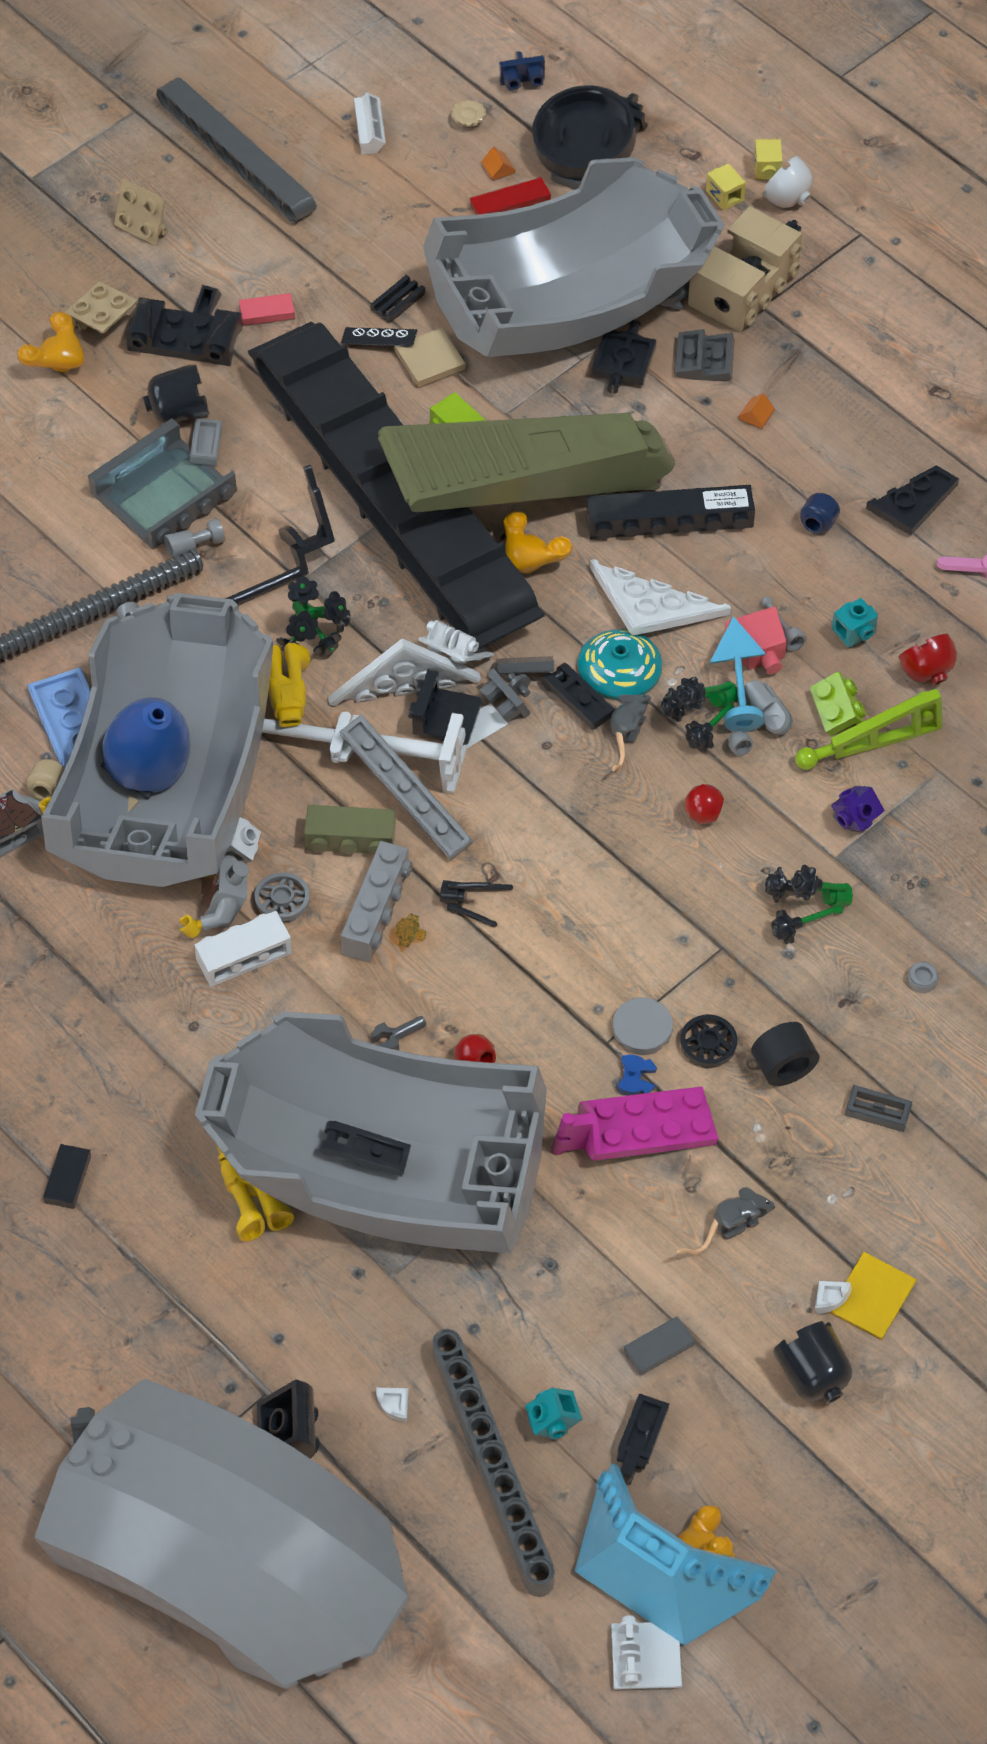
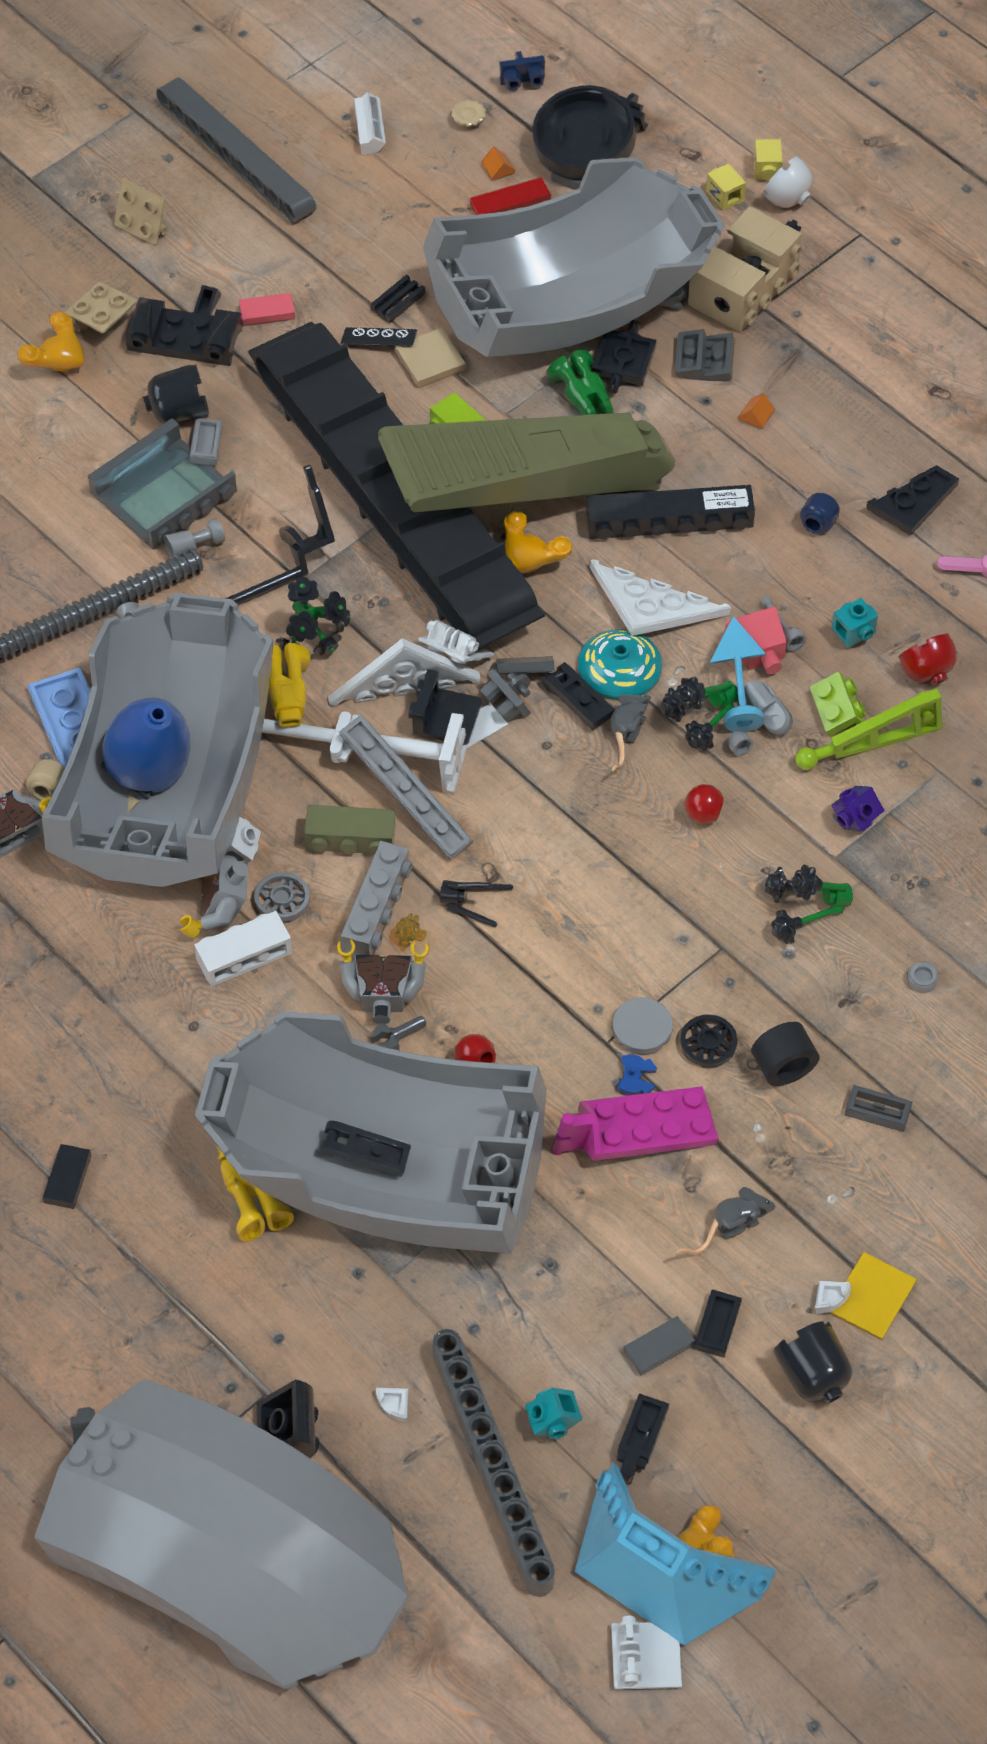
(383, 981): none -> torso
(583, 393): none -> green piece
(718, 1323): none -> black tile

